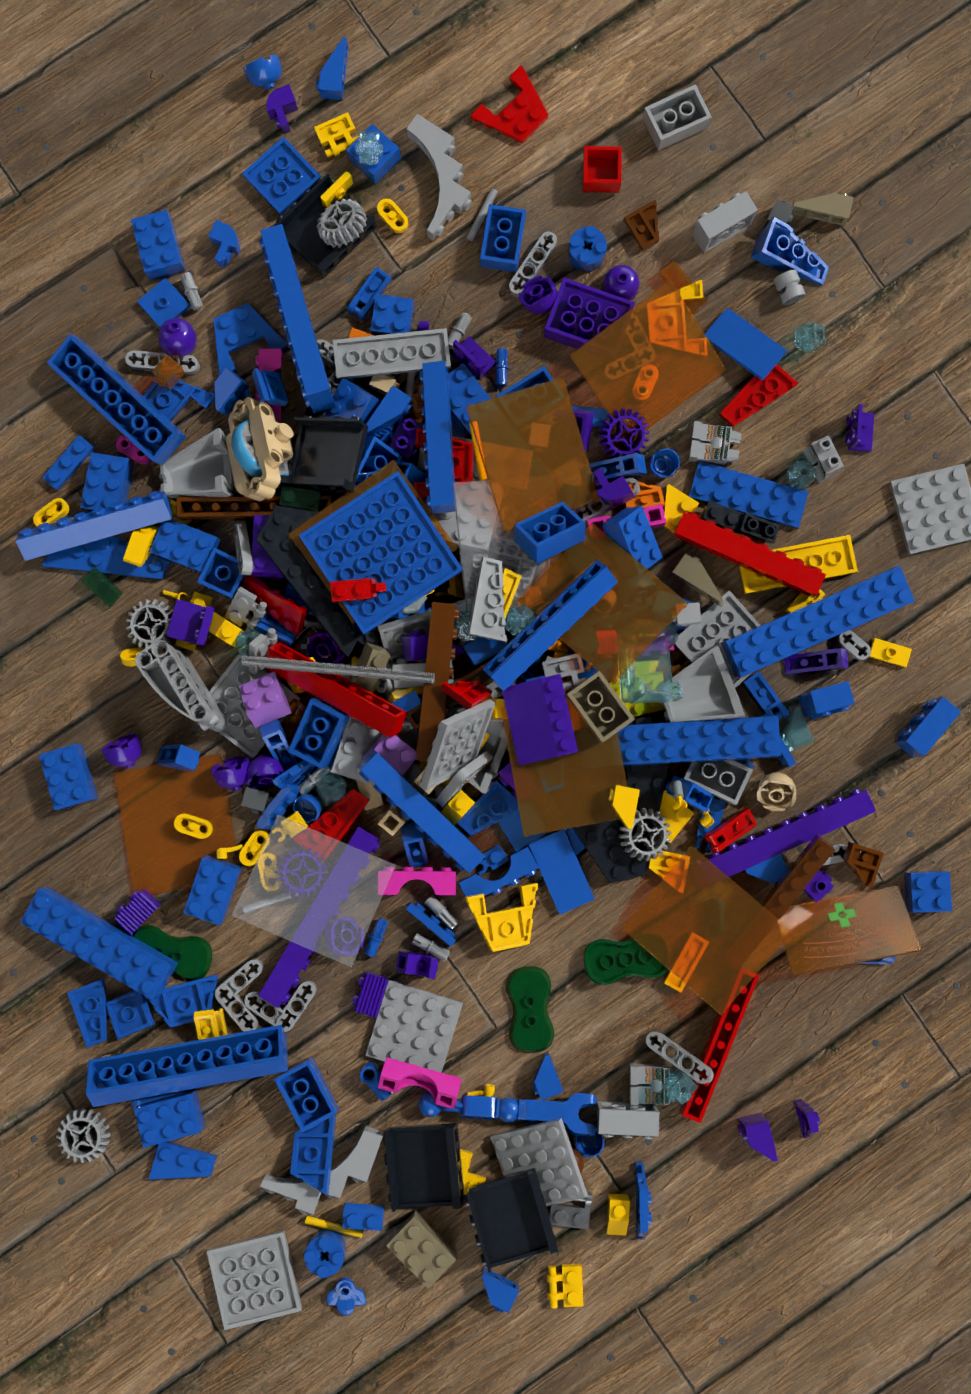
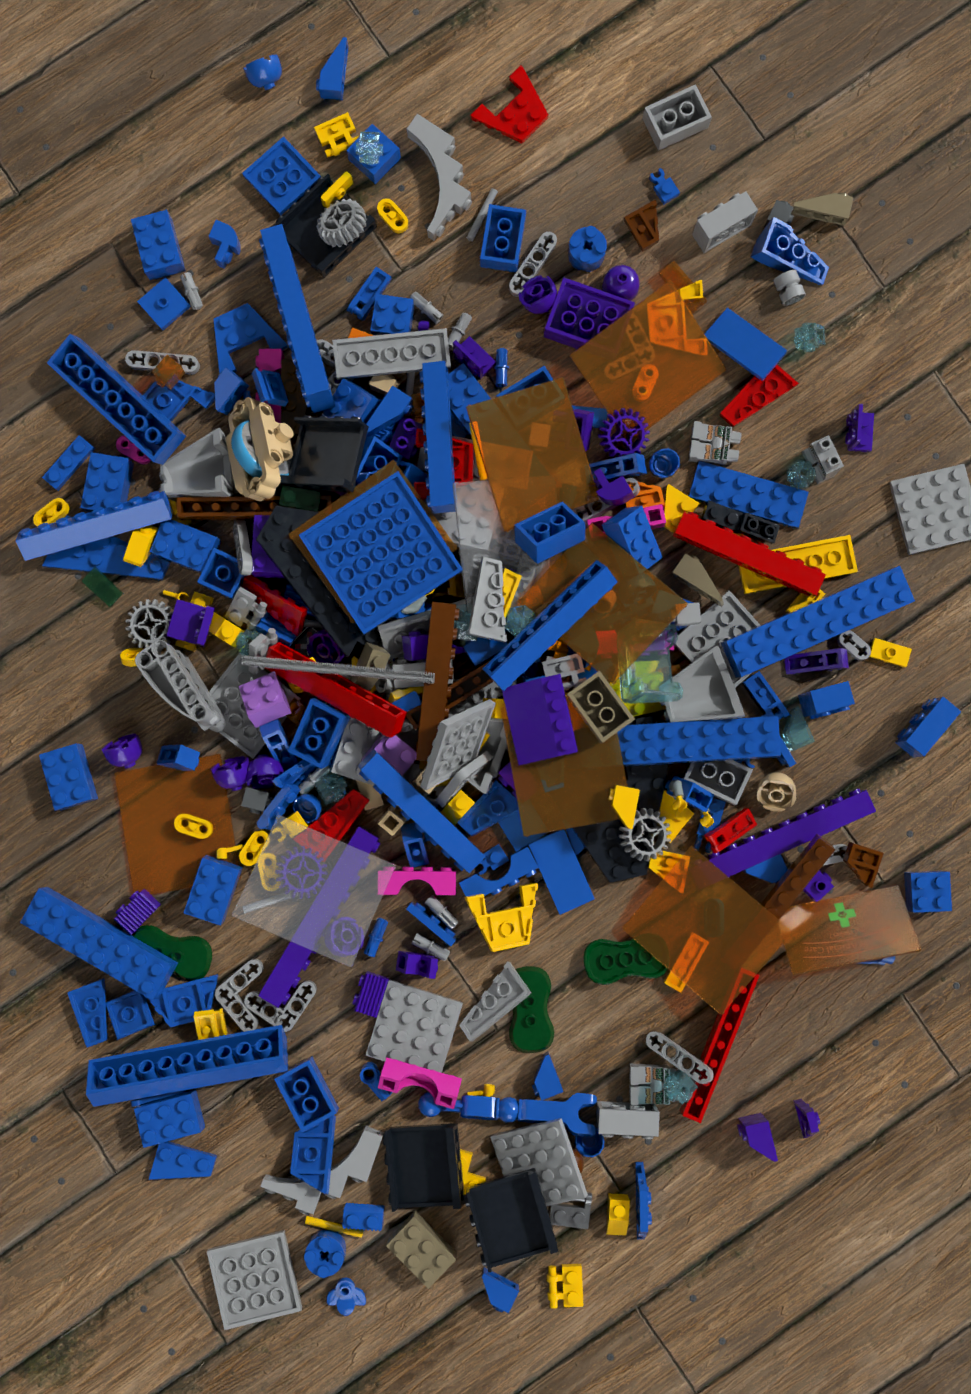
(97, 1143): light grey gear -> none
(177, 337): dark purple cylinder -> none
(279, 104): dark purple brick -> none
(355, 589): red hinge -> none
(426, 307): none -> light grey axle
(467, 693): red wing -> none
(501, 997): none -> light grey wing
(602, 169): red piece -> none
(665, 189): none -> blue plate

